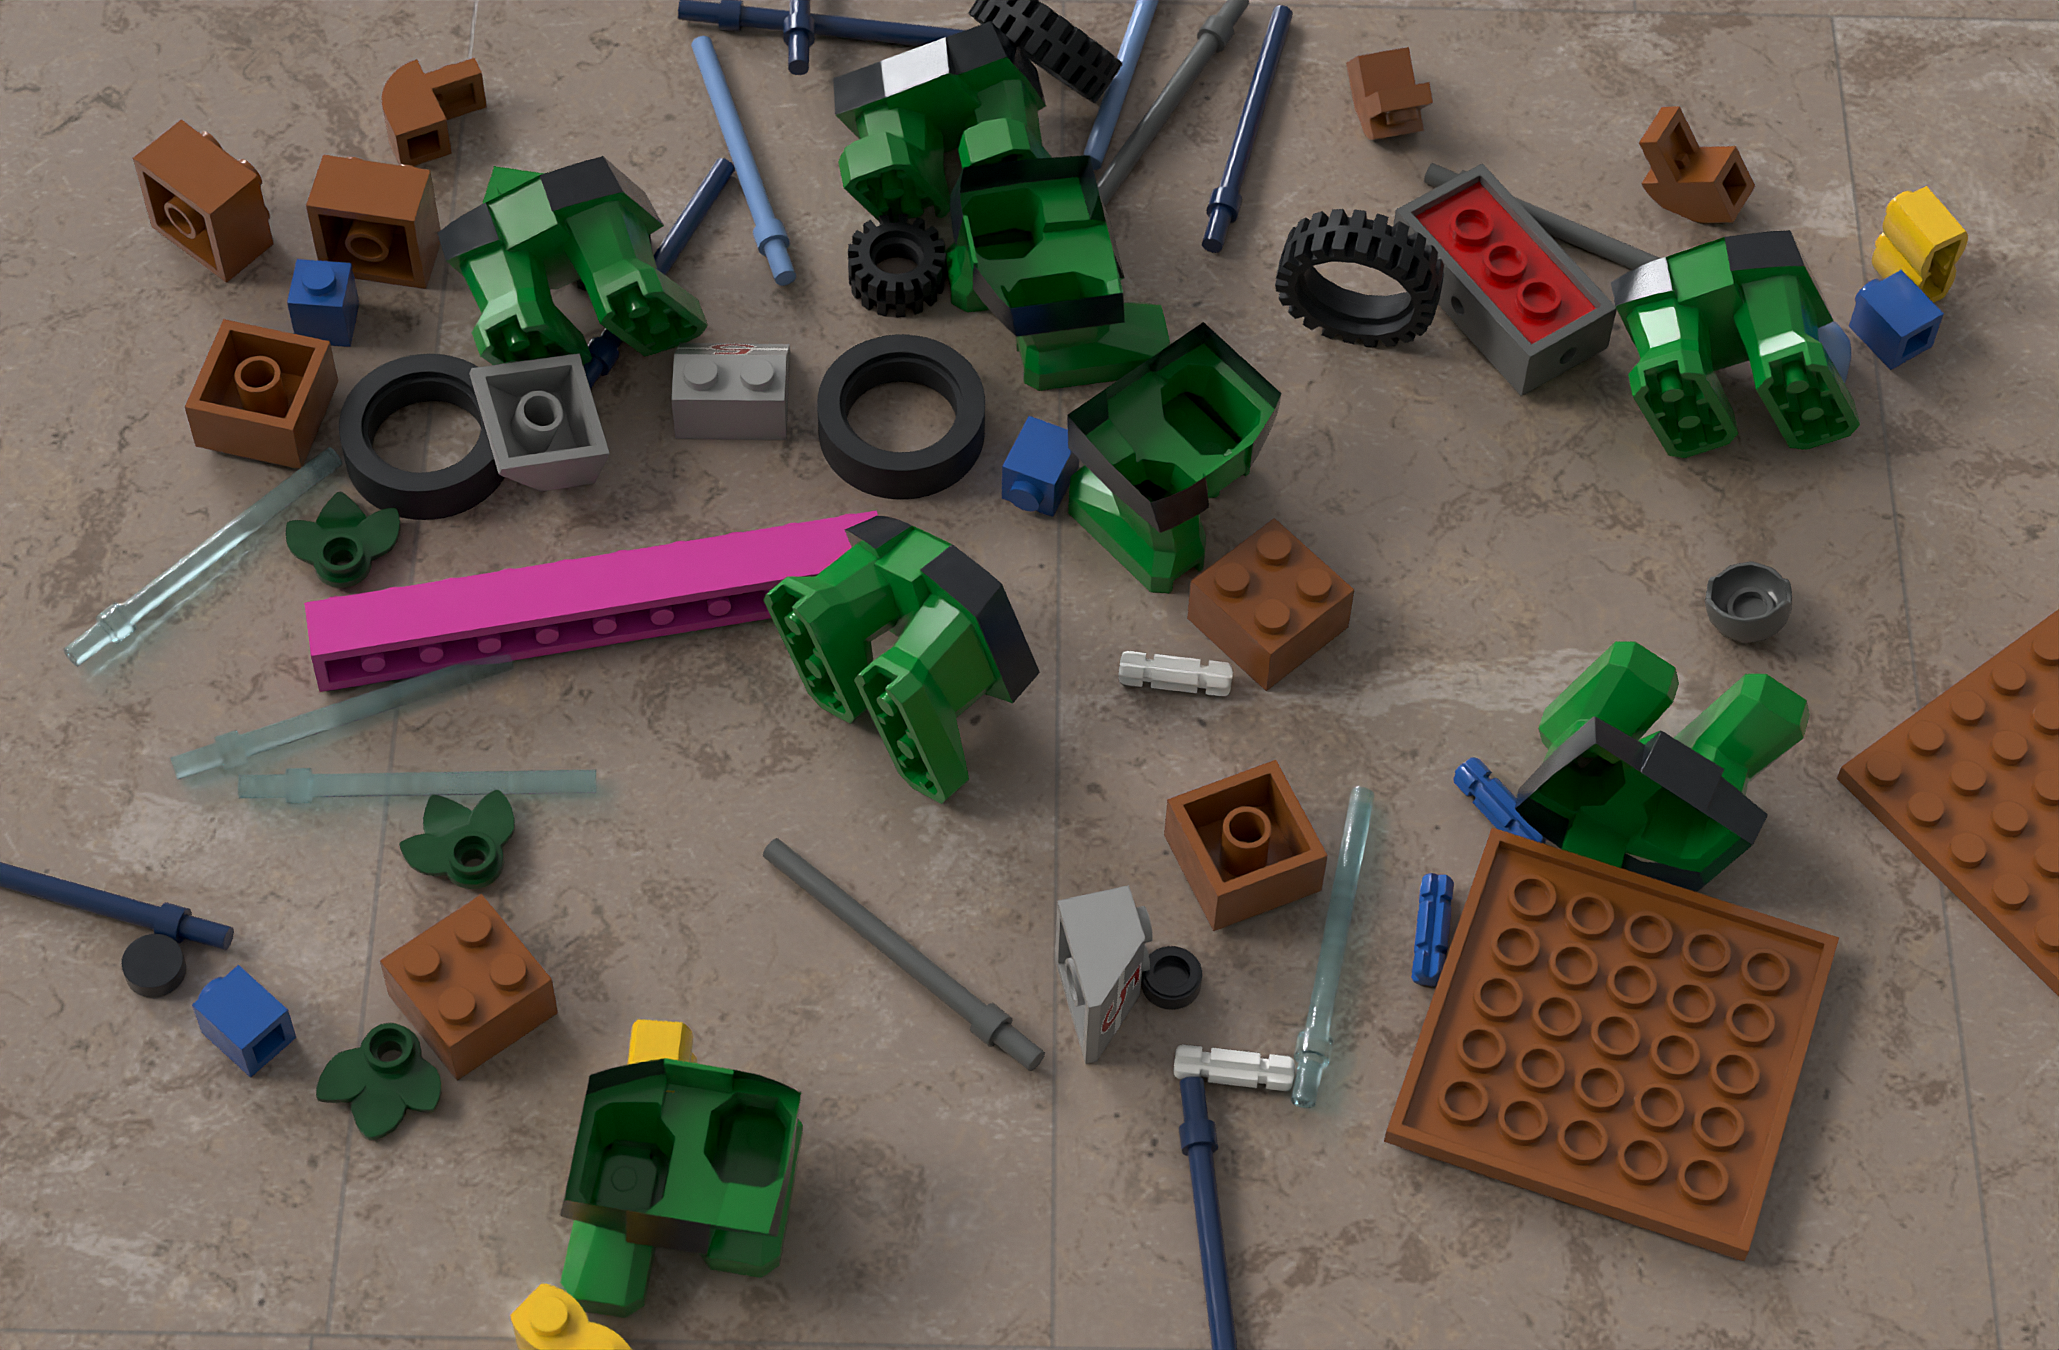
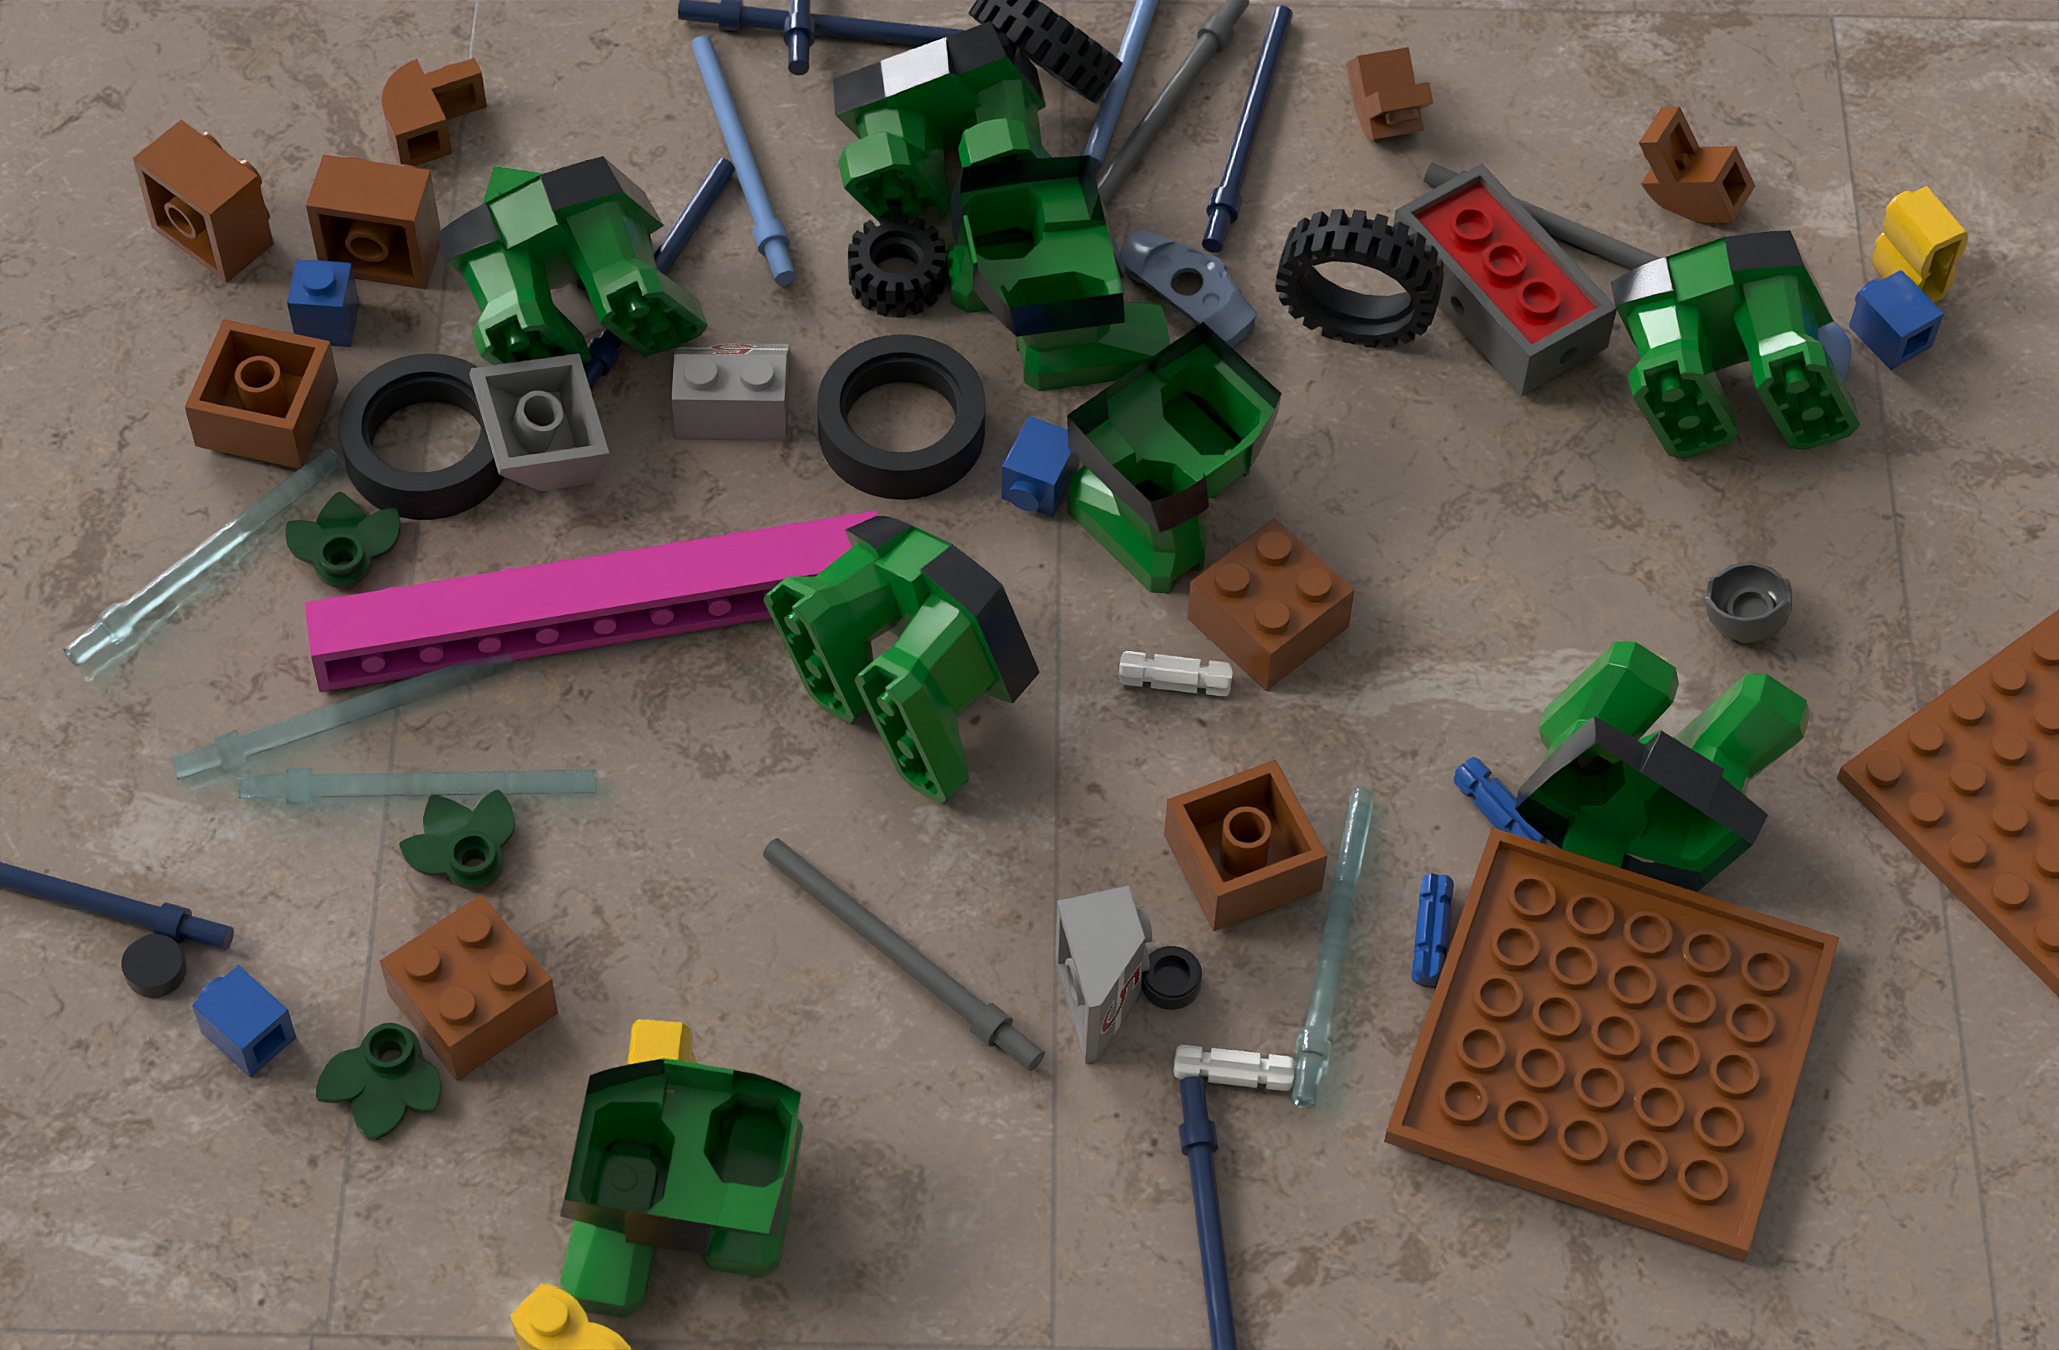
(1218, 304): none -> sand blue piece

